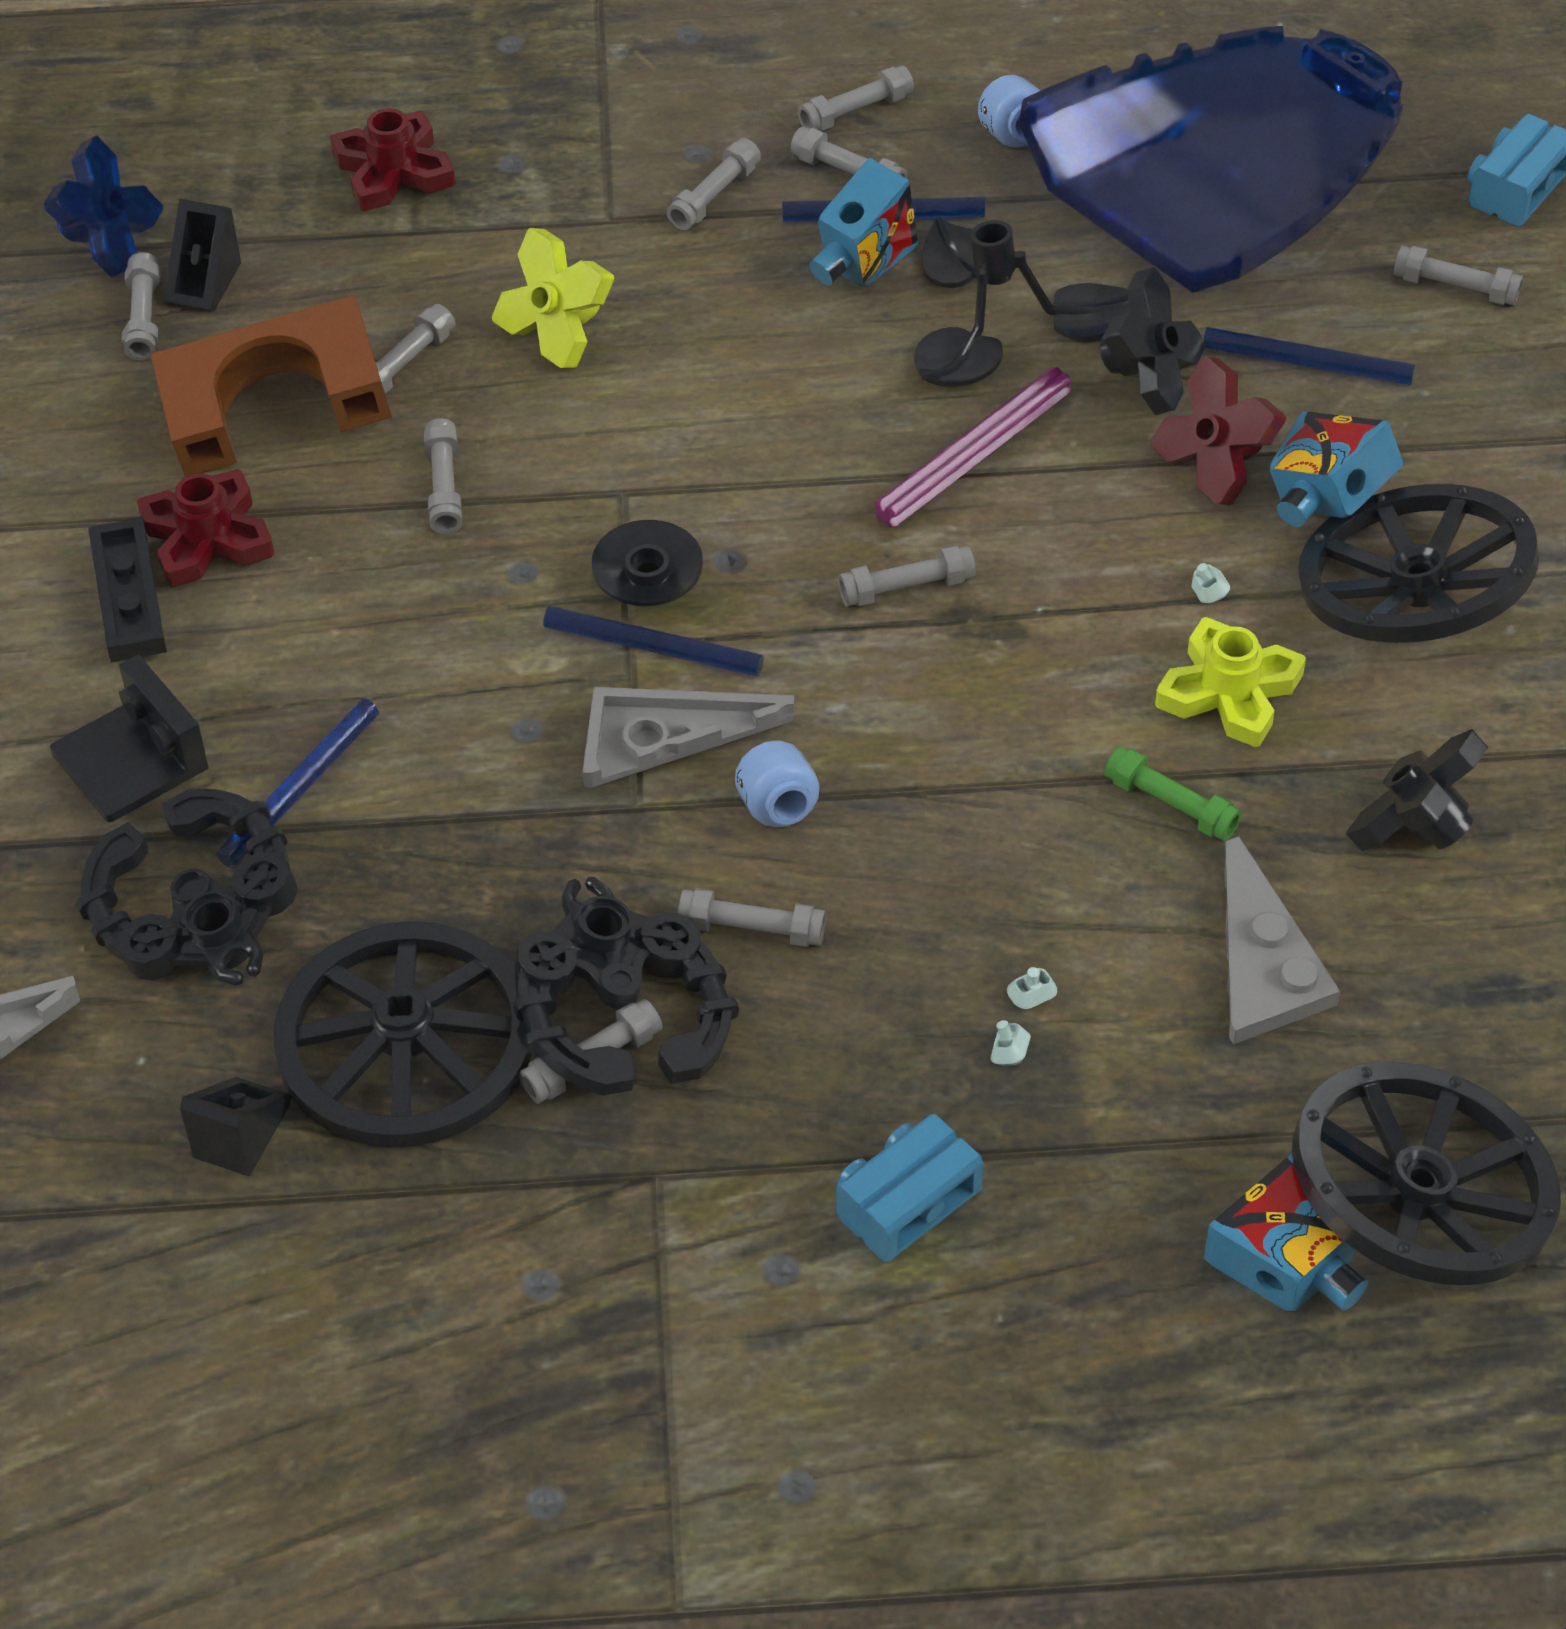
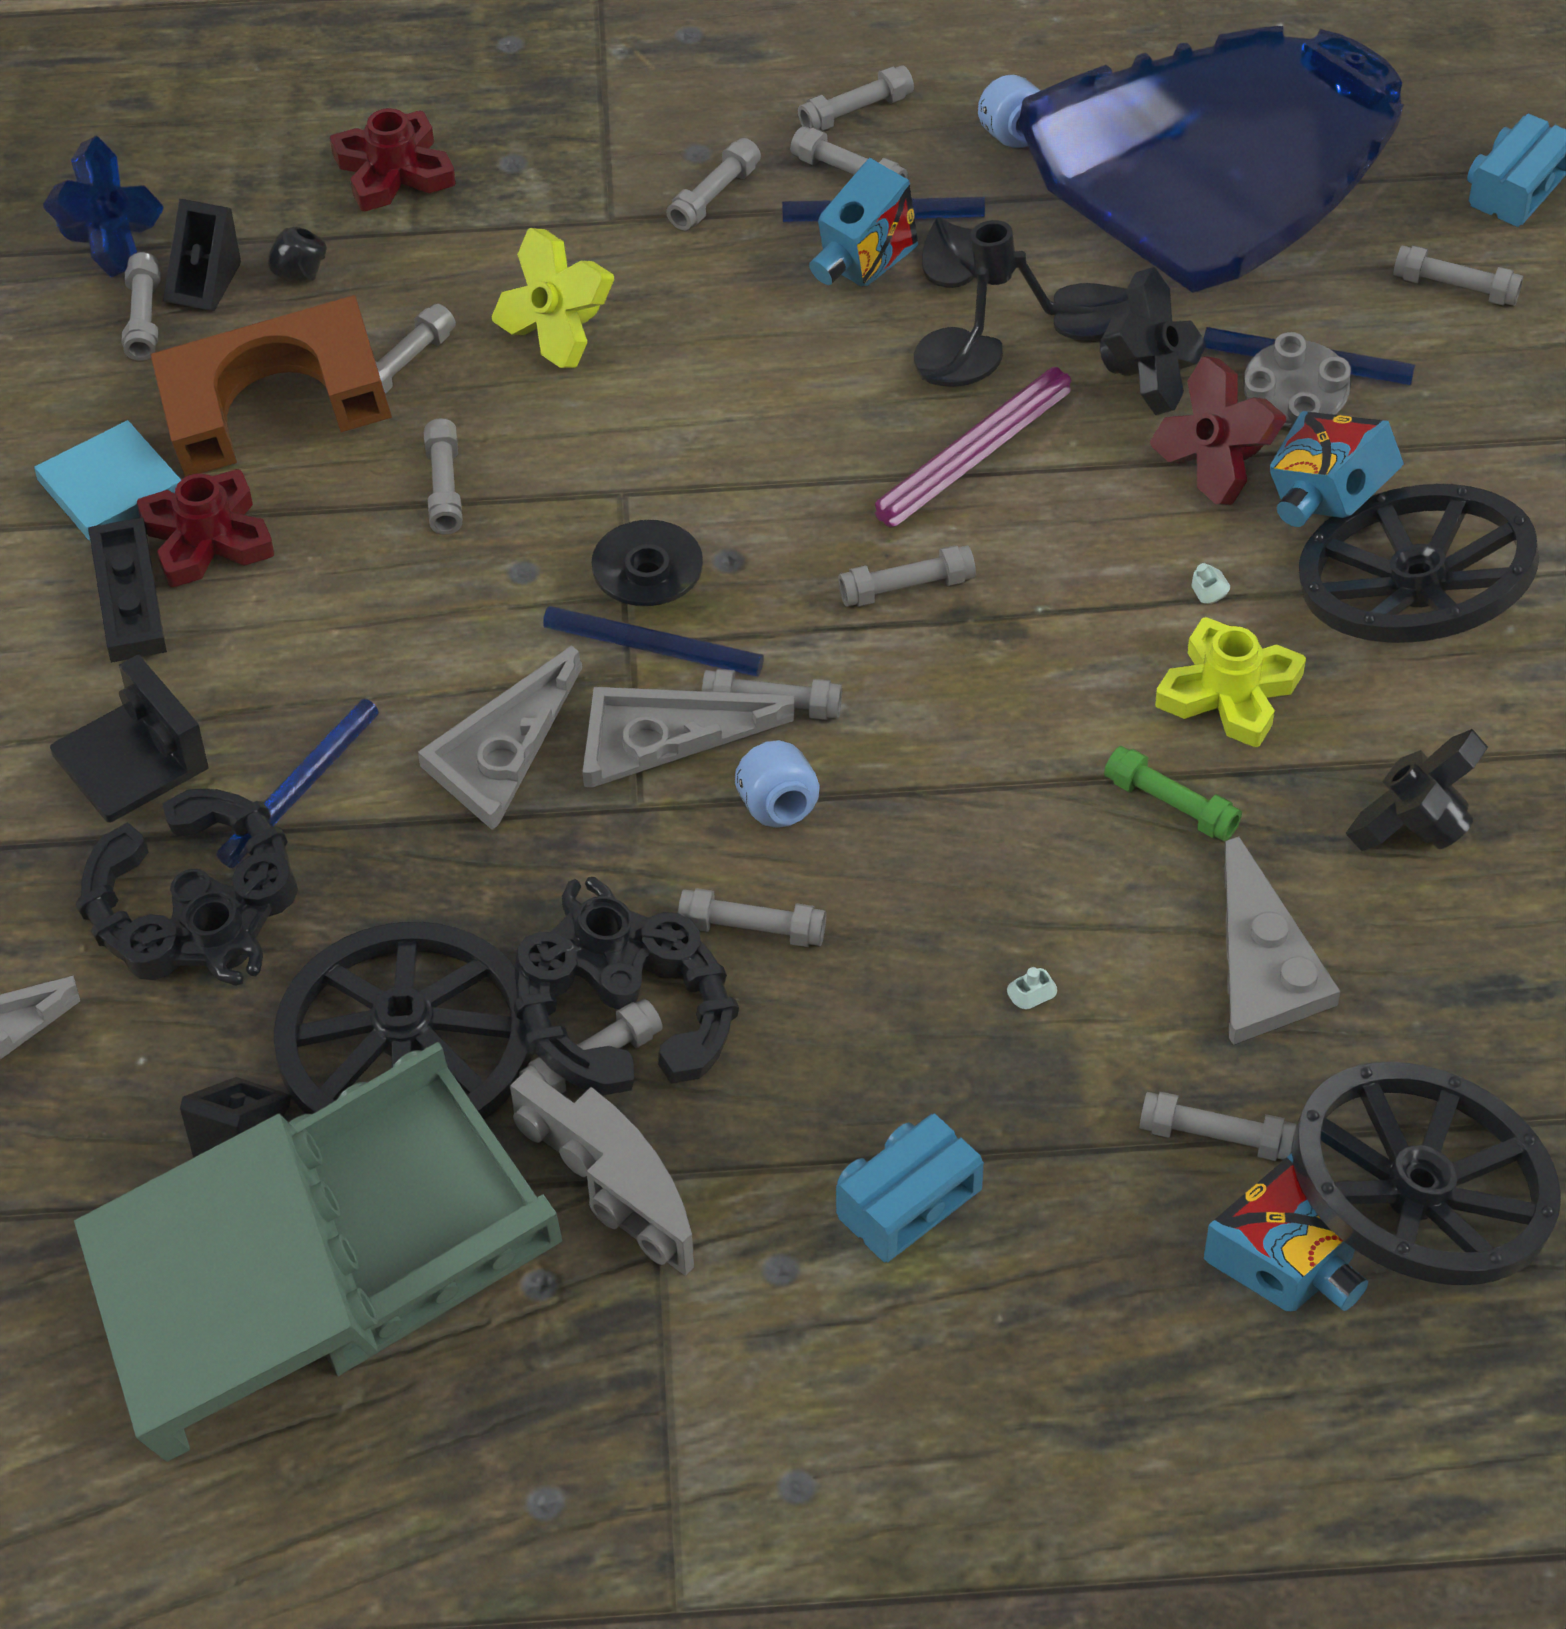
(106, 477): none -> medium azure tile
(222, 1279): none -> sand green panel
(296, 255): none -> black piece
(422, 1196): none -> sand green panel
(494, 747): none -> light grey wing
(622, 1169): none -> light grey slope
(821, 699): none -> light grey bar
(1010, 1044): light aqua rock -> none
(1163, 1114): none -> light grey bar
(1298, 377): none -> light grey dish

